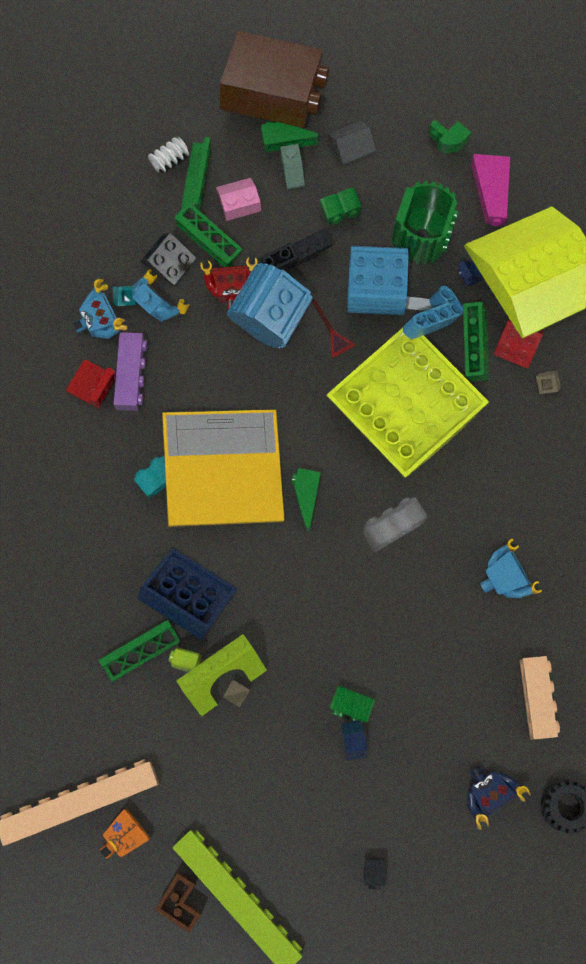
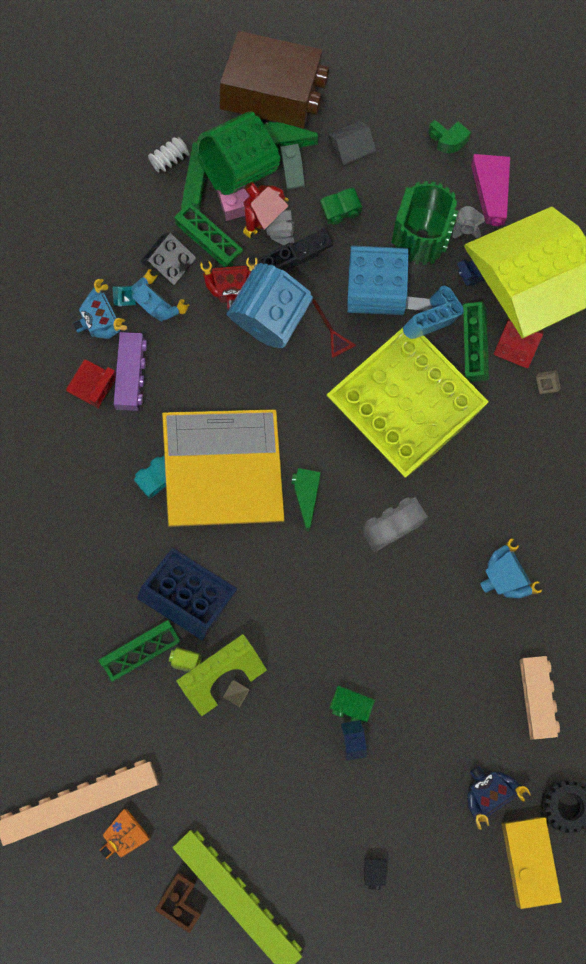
(237, 153): none -> green piece
(262, 206): none -> torso
(281, 228): none -> light grey brick
(467, 222): none -> light grey brick
(531, 862): none -> yellow brick

